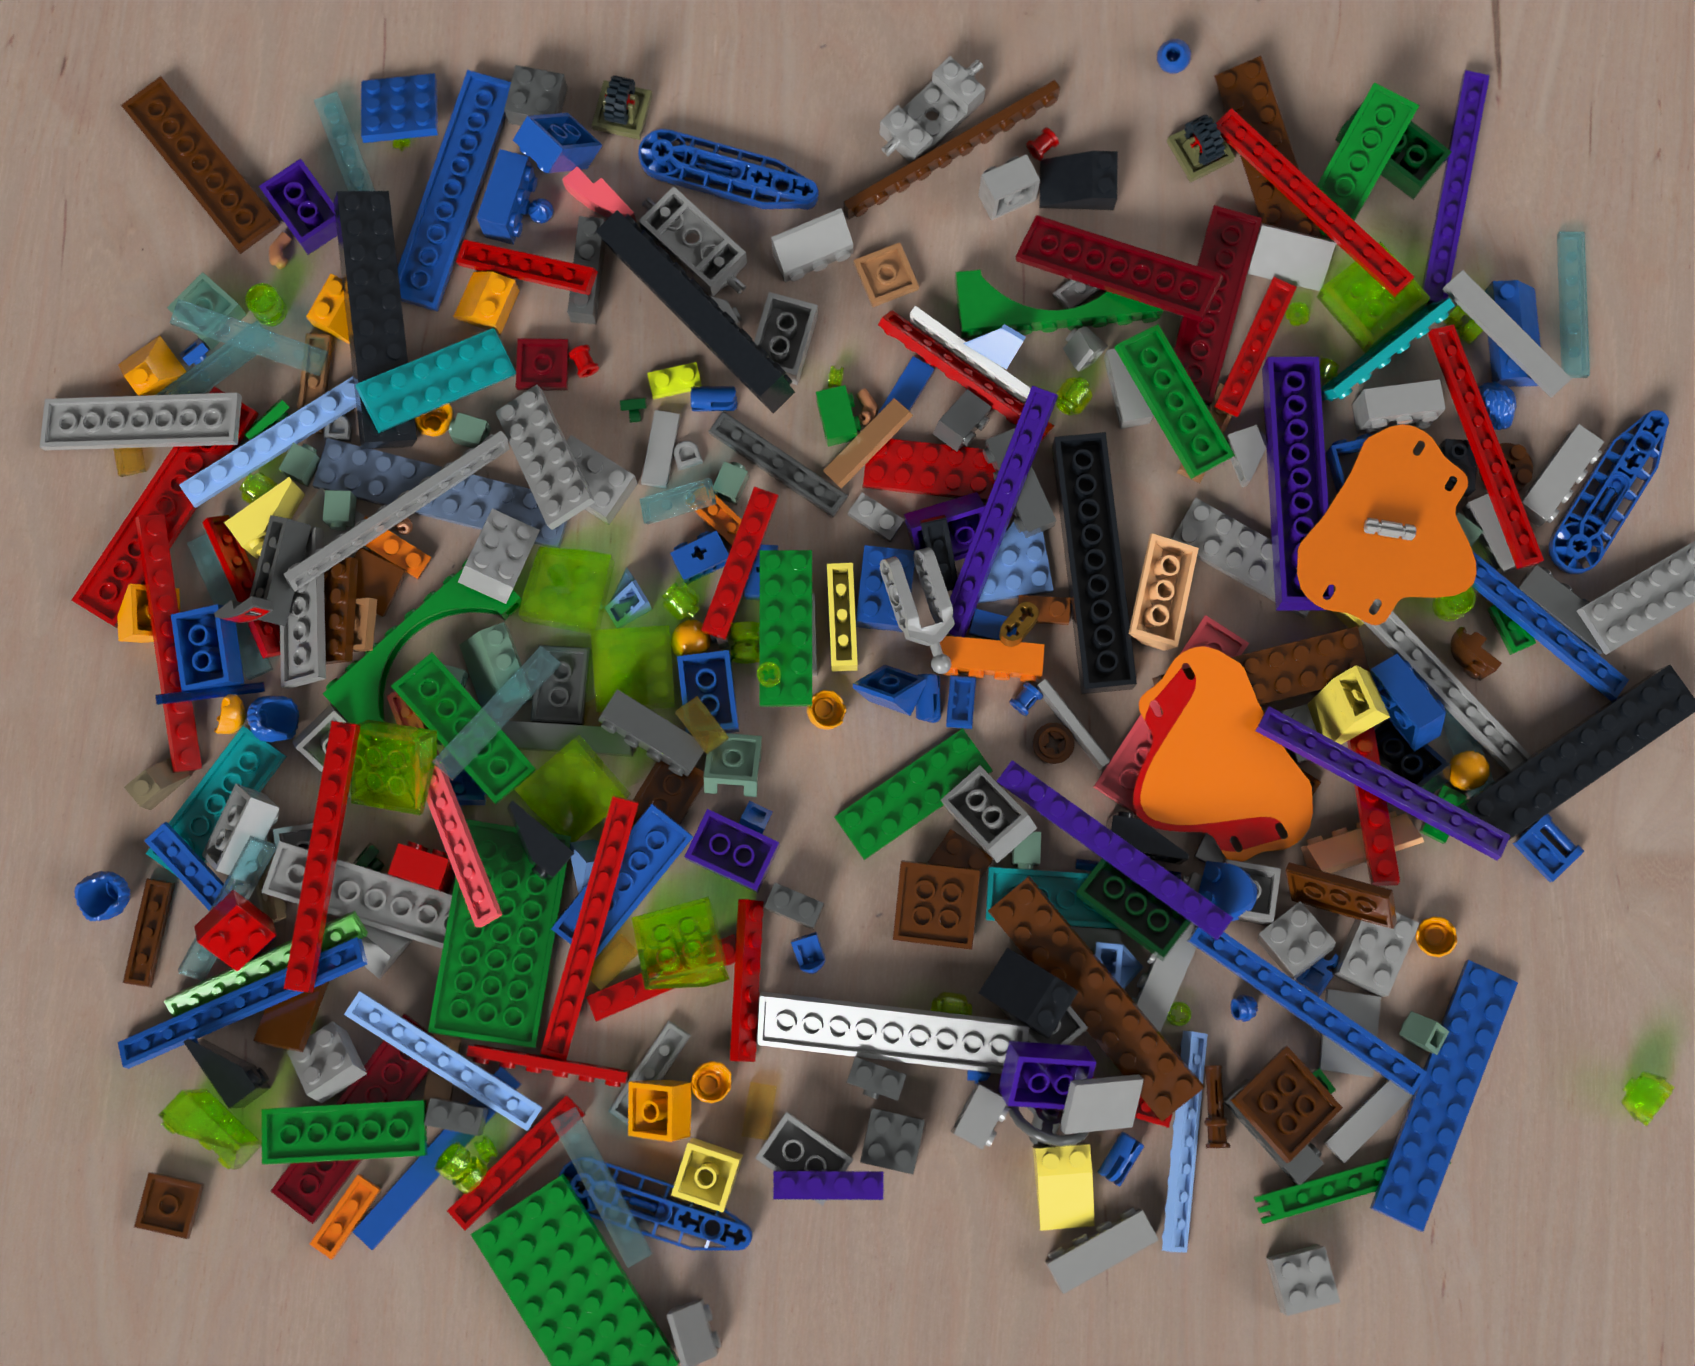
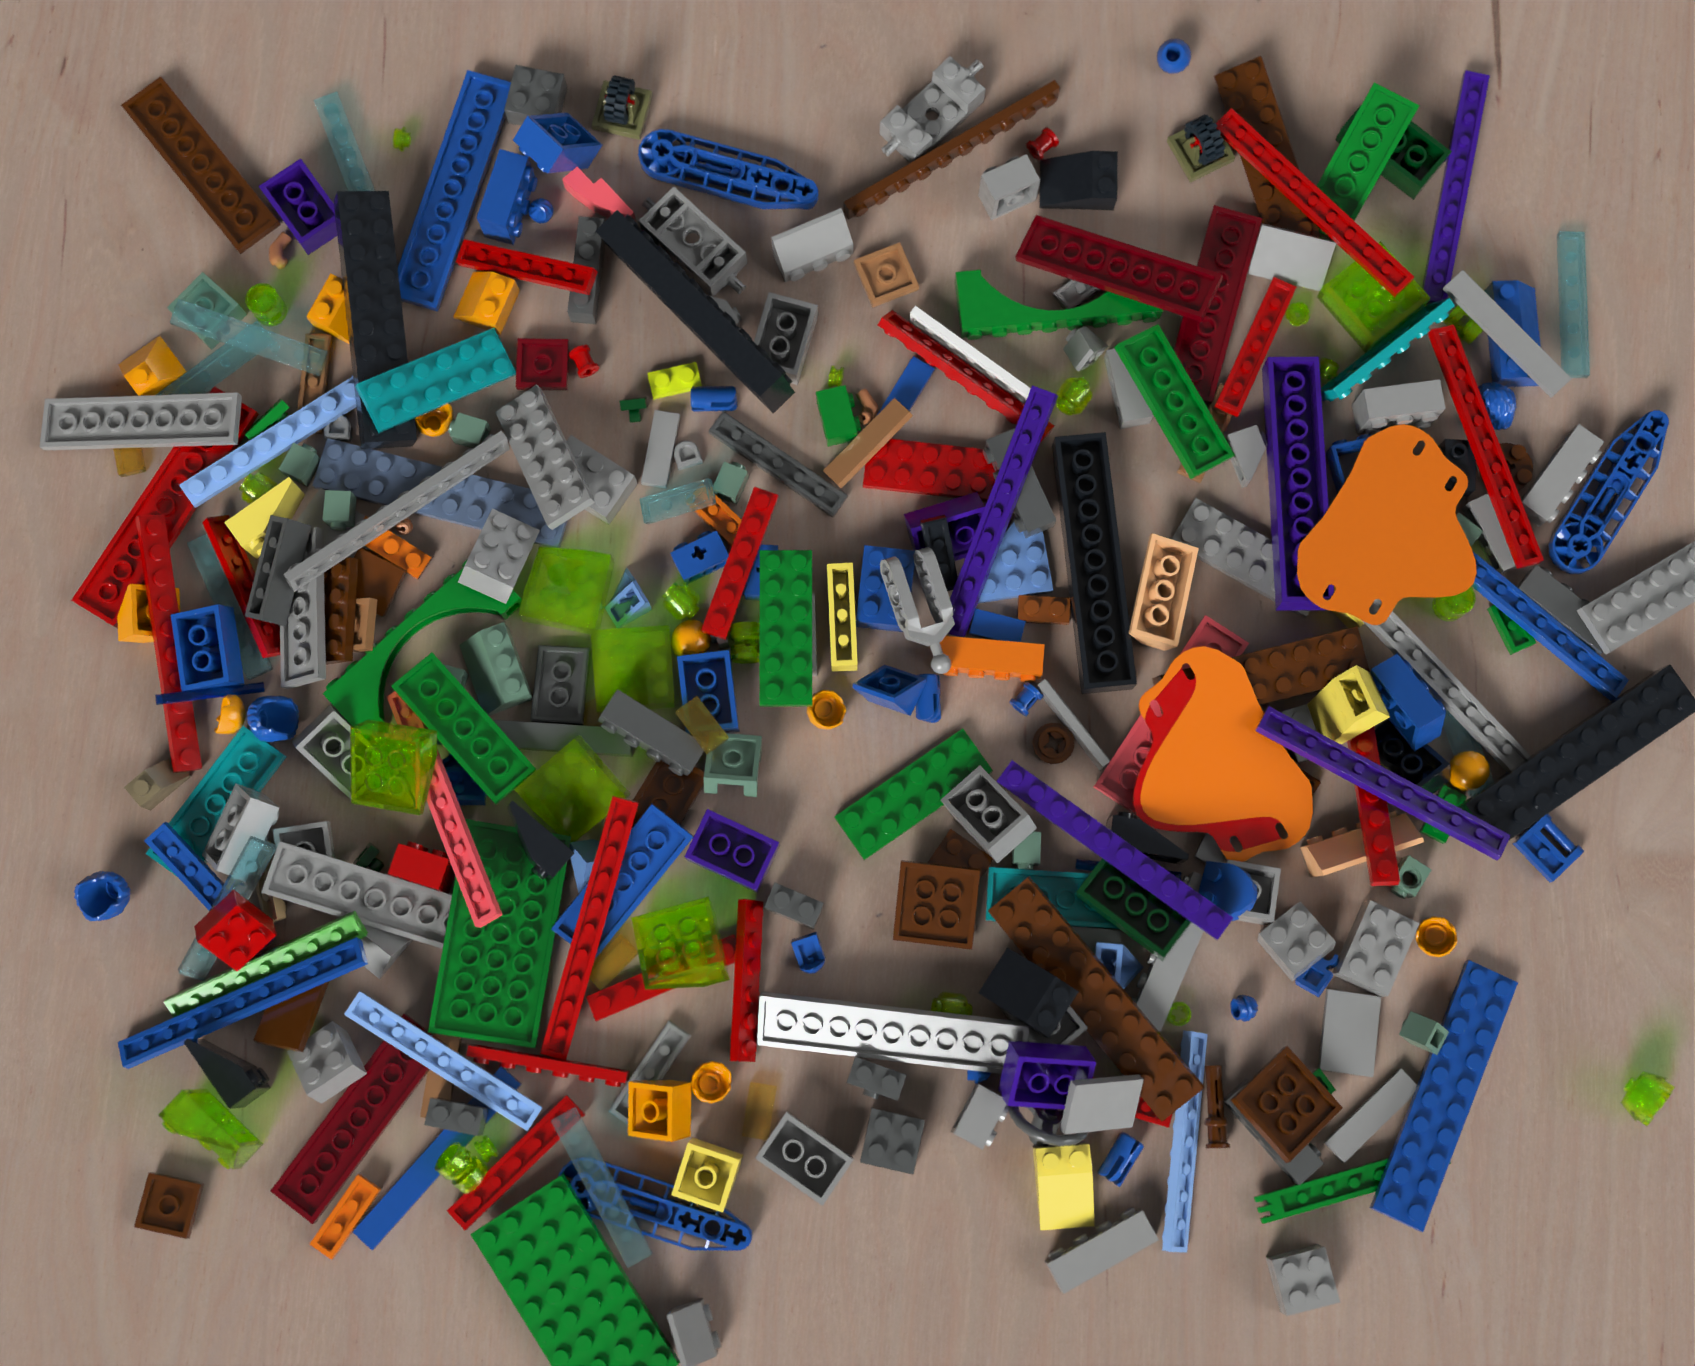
(149, 933): reddish brown tile -> none
(194, 353): blue plate -> none
(247, 611): dark grey slope -> none
(322, 857): red plate -> none
(344, 1132): green plate -> none
(399, 108): blue plate -> none
(496, 713): clear light blue tile -> none
(755, 817): blue plate -> none
(768, 666): clear neon green bush -> none
(828, 1185): dark purple plate -> none
(876, 517): light grey plate -> none
(961, 702): blue plate -> none
(962, 420): dark grey brick -> none
(998, 345): slope -> none
(1014, 620): pearl gold beam -> none
(1311, 1009): blue plate -> none
(1341, 895): reddish brown tile -> none
(1389, 529): light grey axle -> none
(1418, 872): none -> sand green brick
(1471, 656): reddish brown slope -> none

